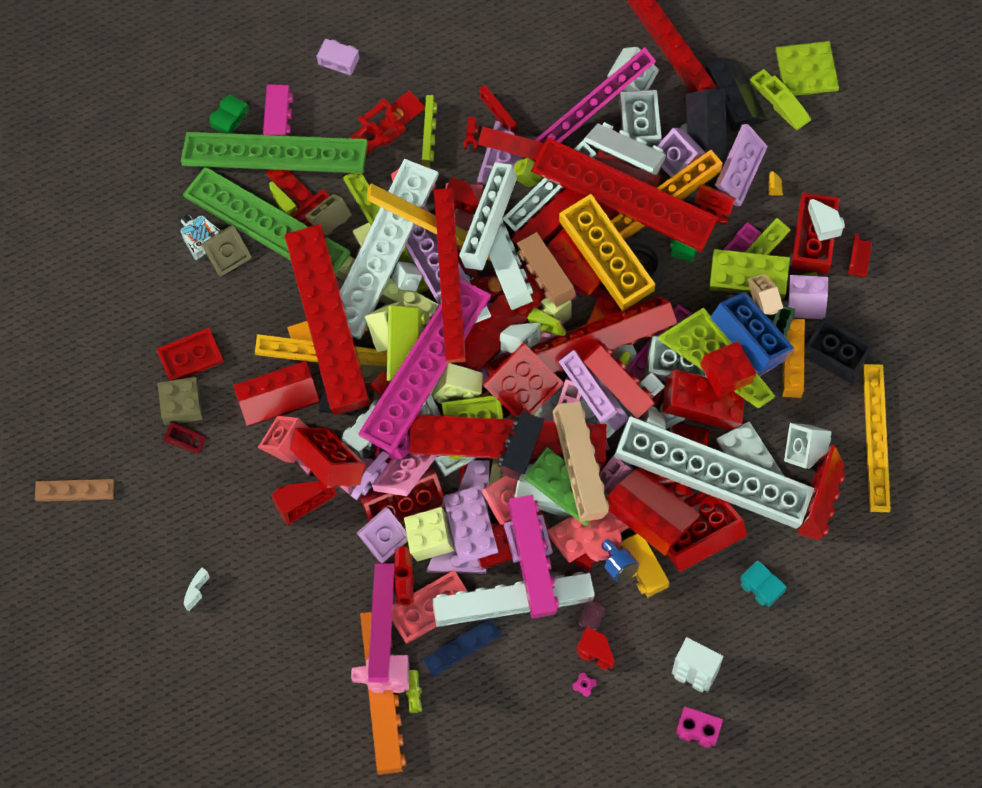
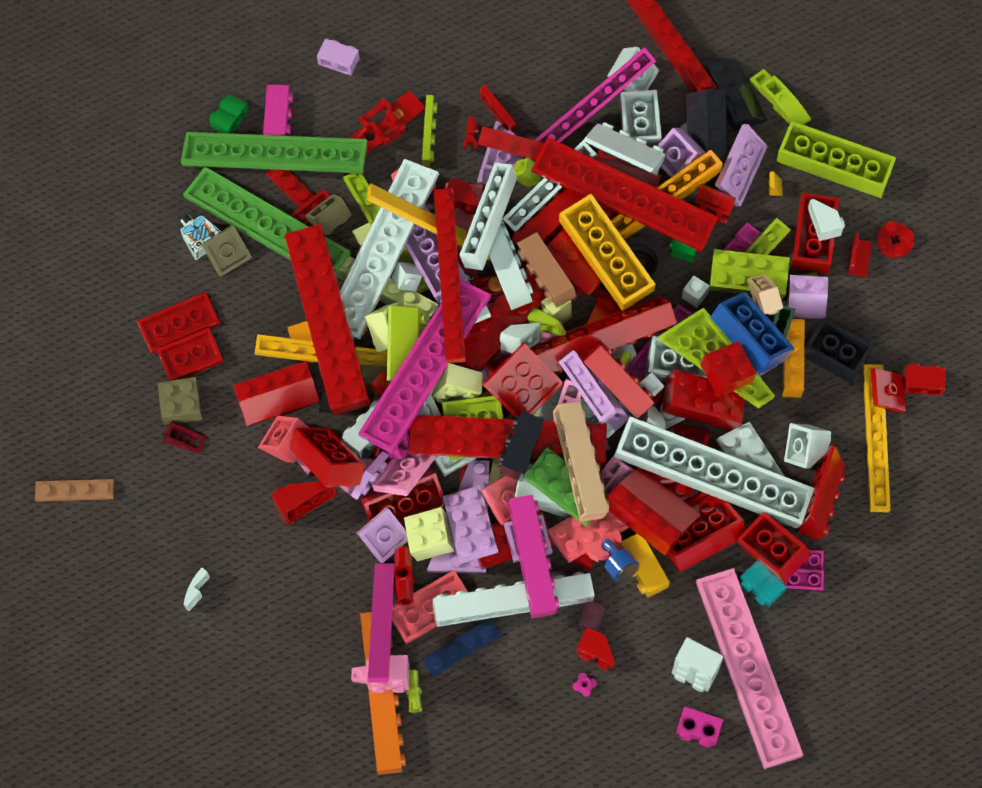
(178, 321): none -> red tile
(283, 201): lime slope -> none
(695, 291): none -> light aqua brick
(749, 669): none -> bright pink plate
(774, 547): none -> red brick
(807, 68): lime plate -> none
(810, 574): none -> dark pink slope
(836, 159): none -> lime brick
(888, 390): none -> red plate
(897, 230): none -> red plate
(924, 379): none -> red brick

